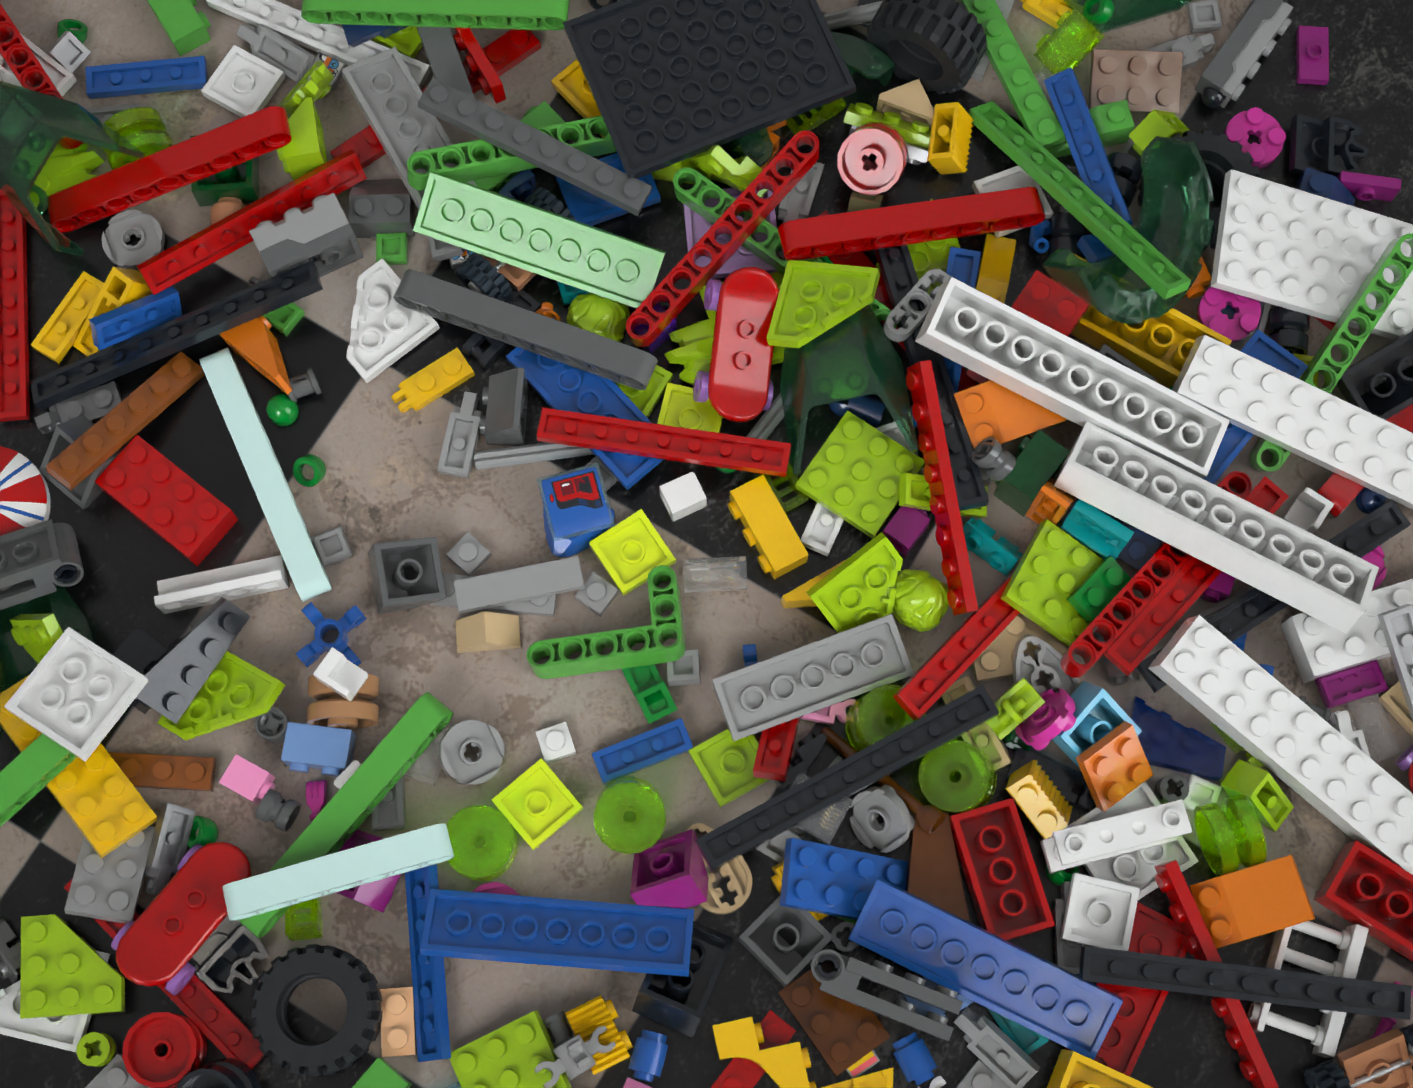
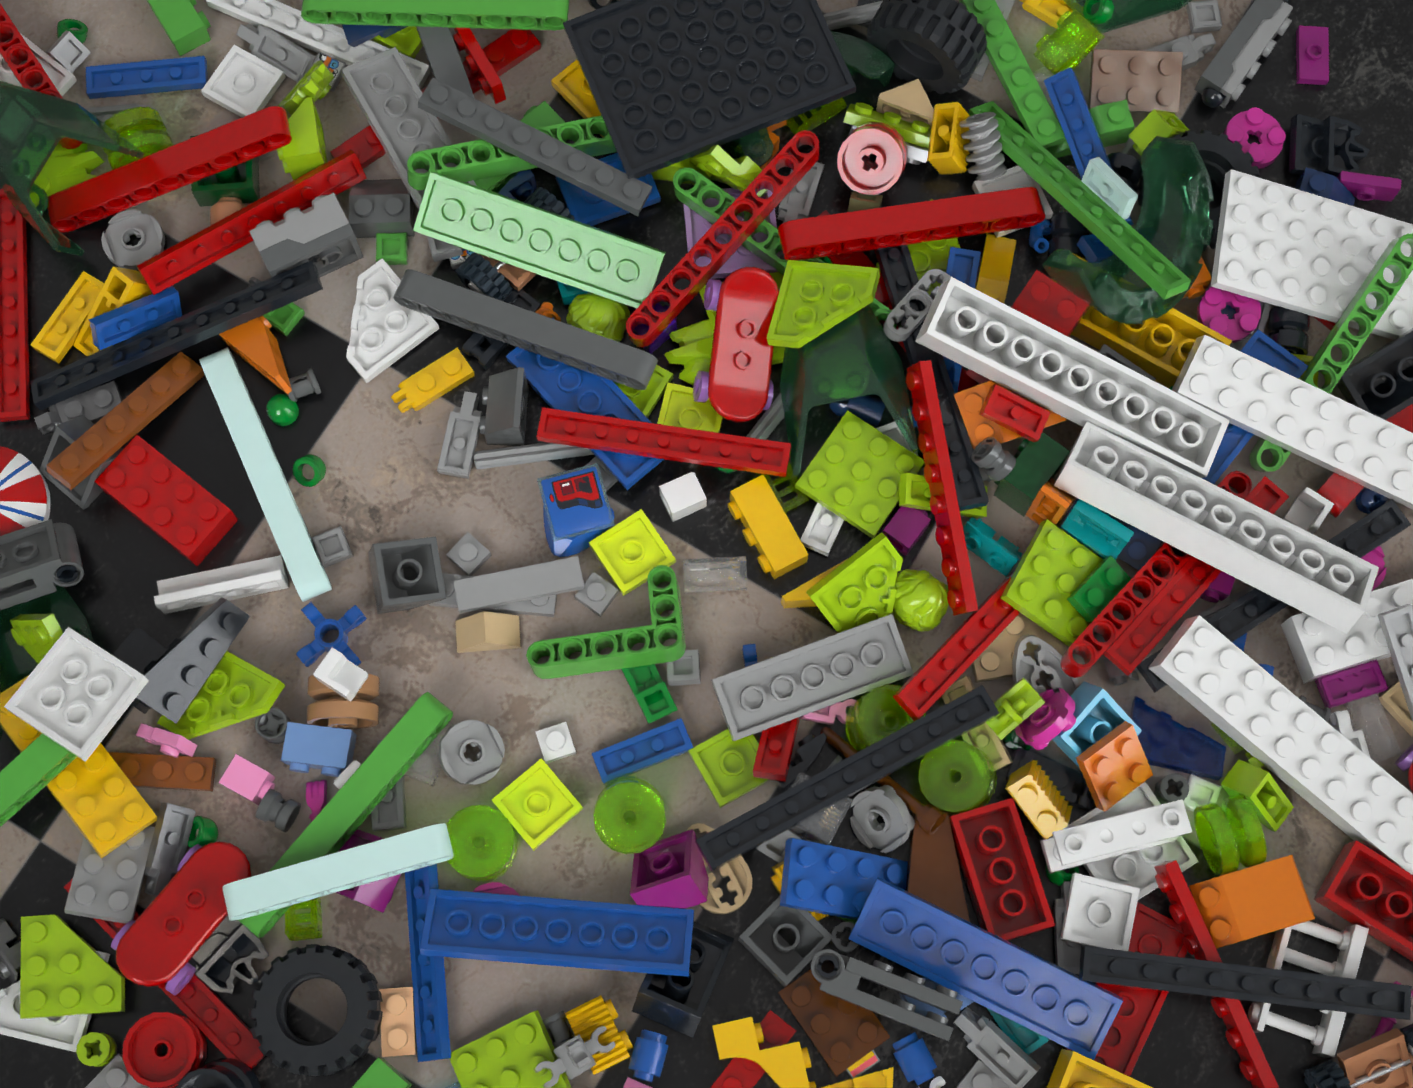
(170, 743): none -> bright pink plate
(984, 146): none -> light grey piece
(1014, 413): none -> red plate
(1109, 187): none -> light aqua plate

